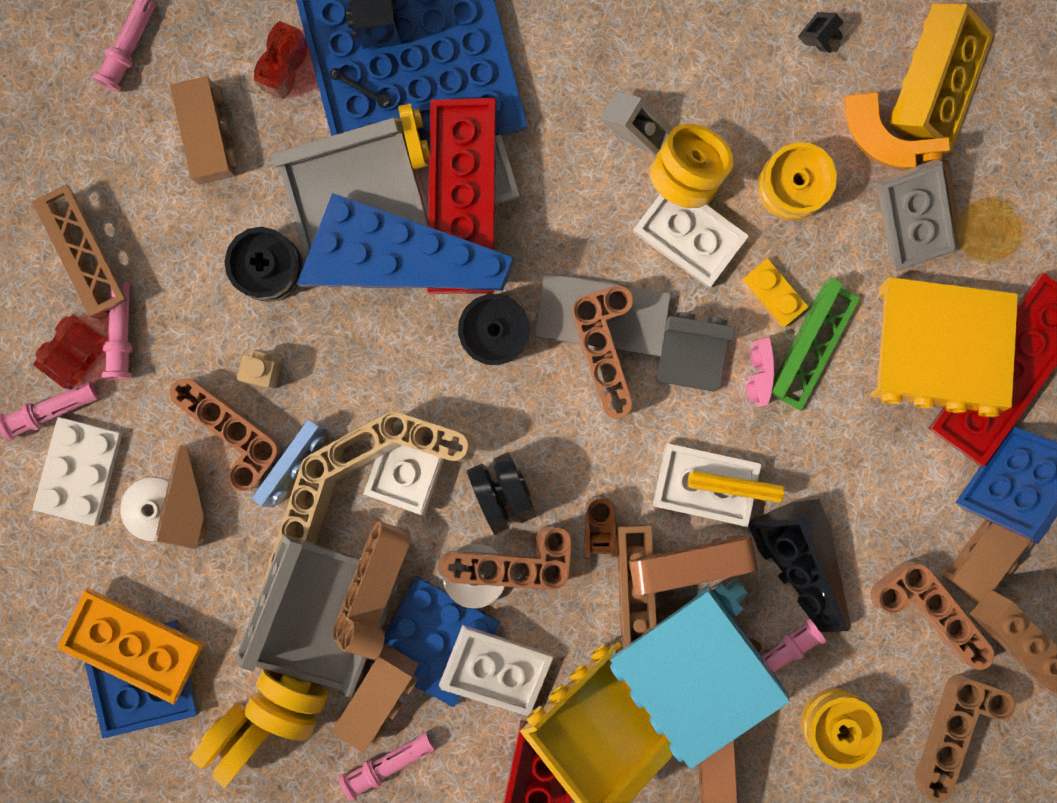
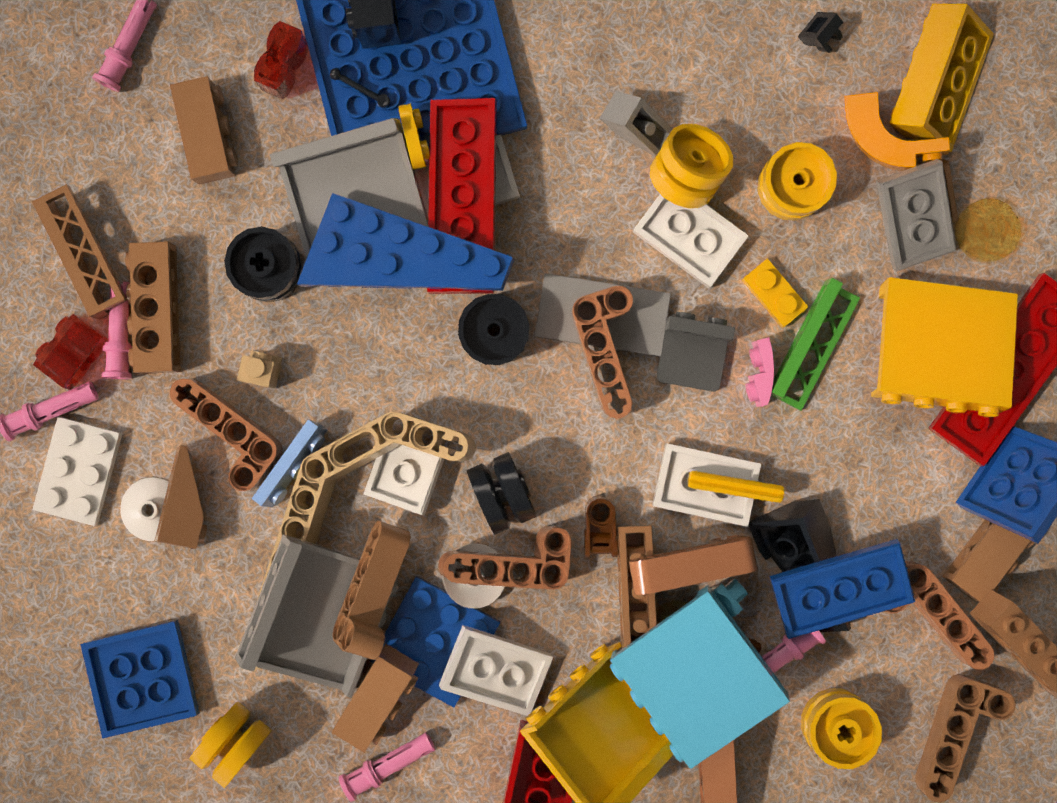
(130, 645): light orange tile -> none
(164, 290): none -> medium nougat brick
(286, 705): yellow wheel -> none
(842, 588): none -> blue tile

